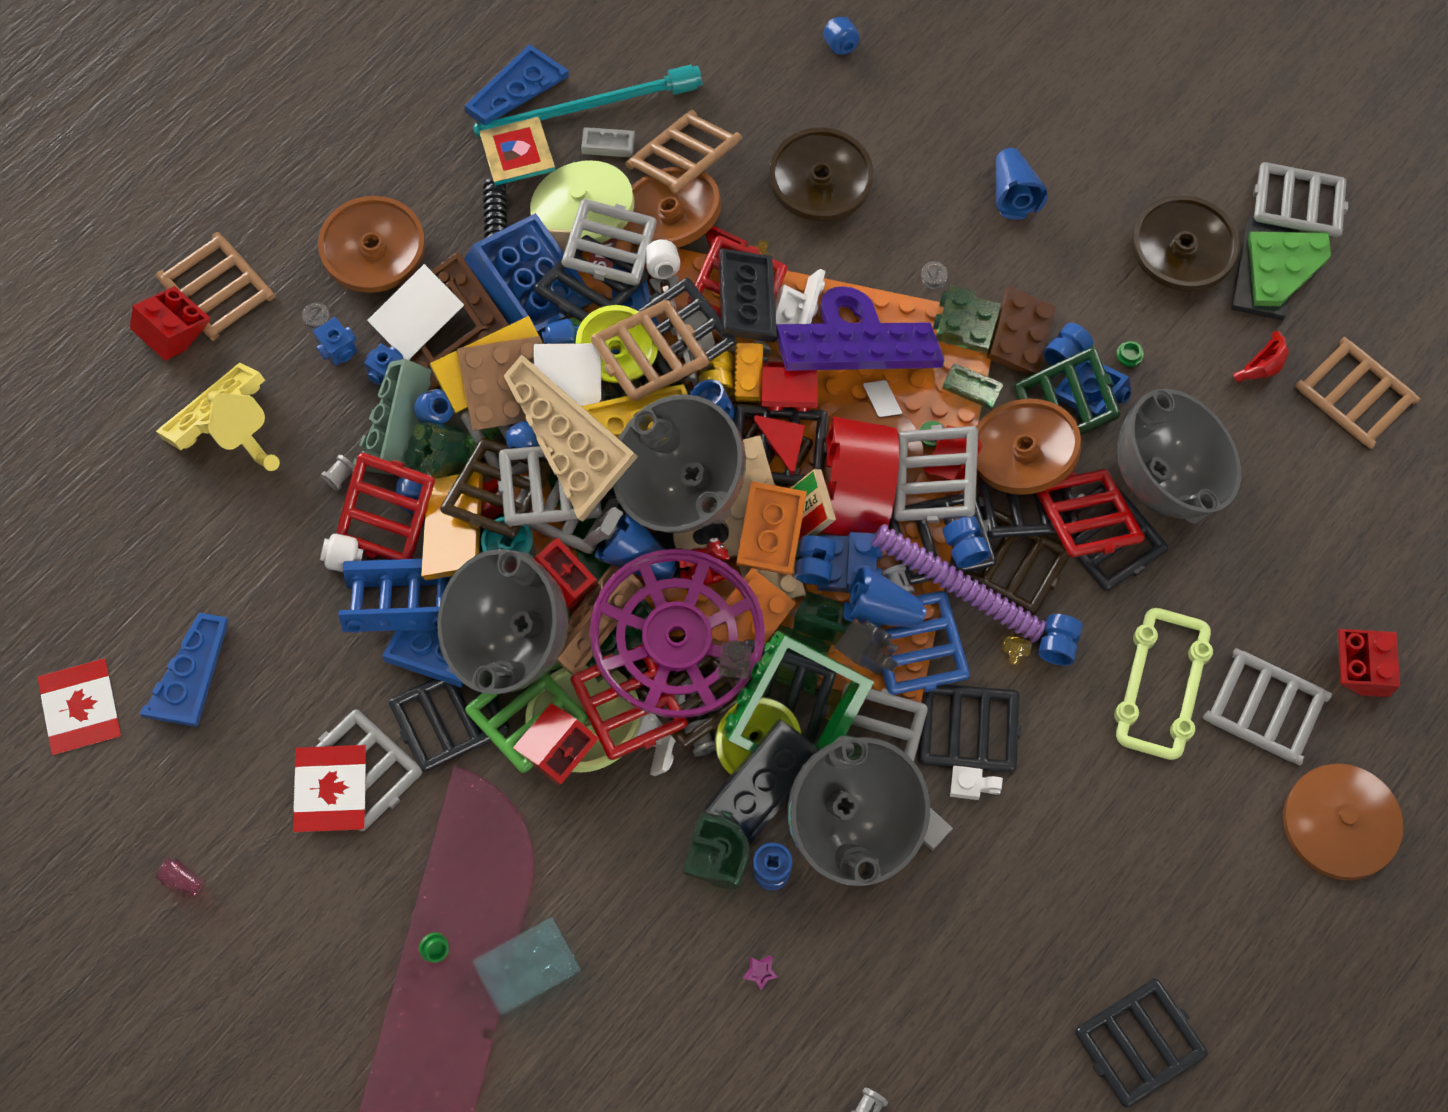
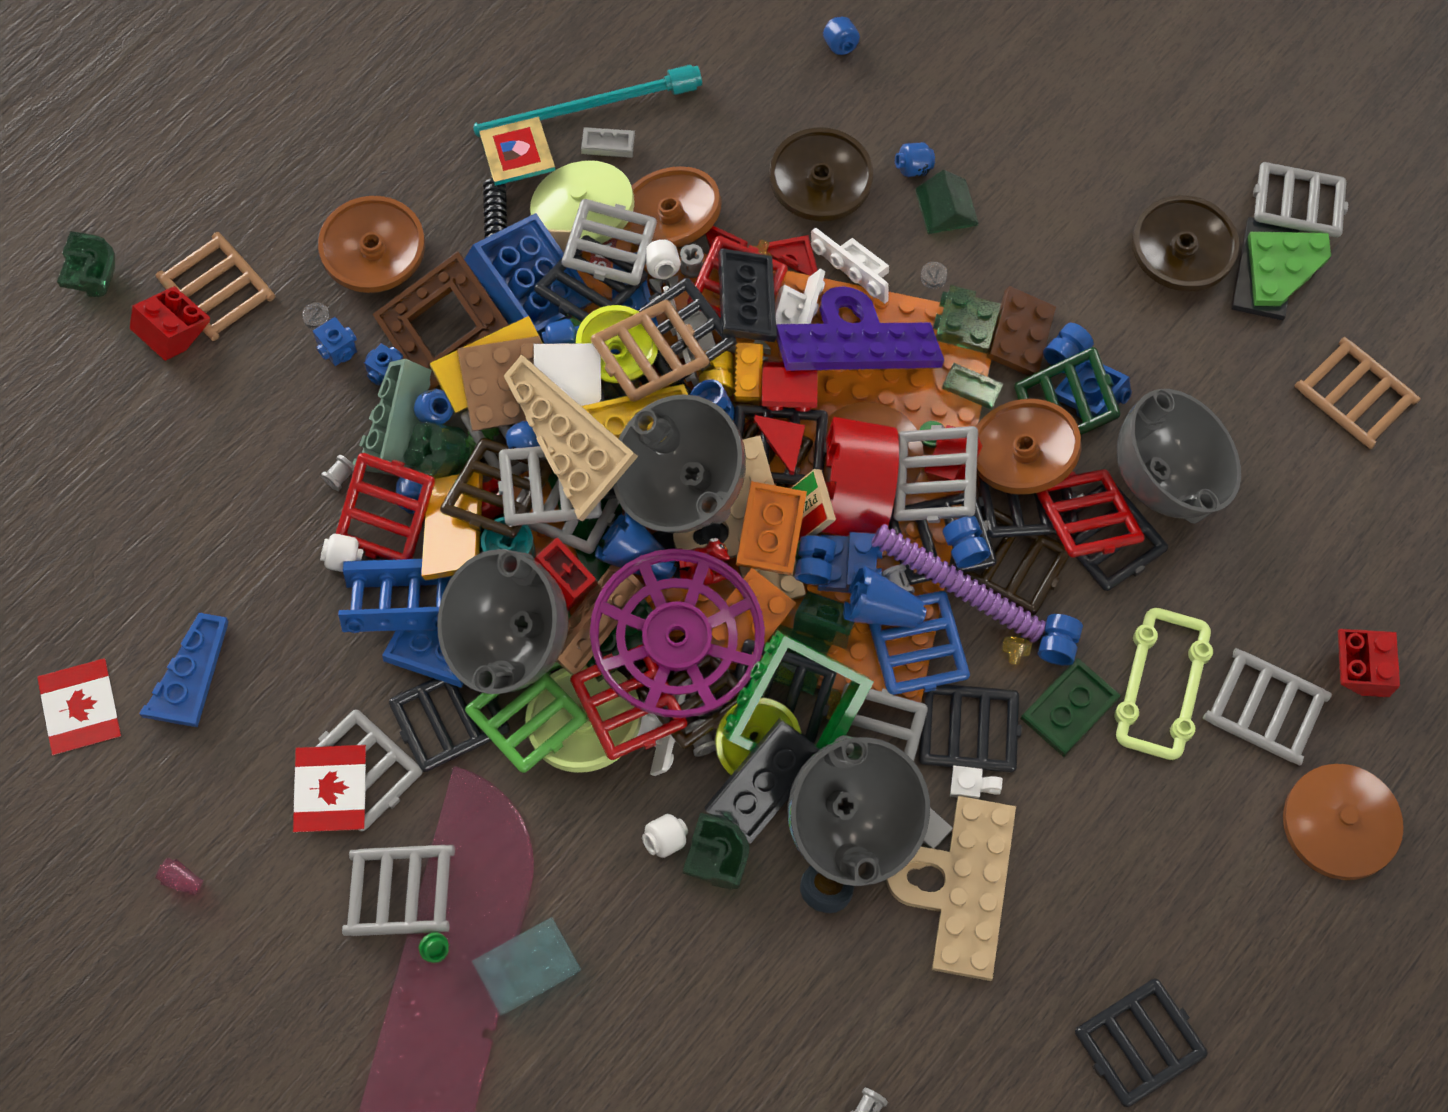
(87, 264): none -> clear green brick
(225, 413): light yellow plate -> none
(411, 925): none -> light grey bar
(415, 312): white sticker -> none
(518, 82): blue wing -> none
(555, 743): red slope -> none
(603, 527): light grey plate -> none
(665, 835): none -> white head
(689, 259): none -> light grey bush
(693, 169): medium nougat bar -> none
(735, 659): clear smoke brick -> none
(760, 971): magenta piece -> none
(772, 866): blue wheel -> none
(795, 254): none -> red tile
(824, 893): none -> black wheel
(855, 261): none -> white bracket
(868, 646): clear smoke brick -> none
(882, 398): white sticker -> none
(915, 159): none -> blue head
(946, 203): none -> clear green slope
(972, 887): none -> tan plate
(1017, 186): blue cone -> none
(1070, 707): none -> dark green tile
(1129, 354): green plate -> none
(1267, 361): red piece -> none

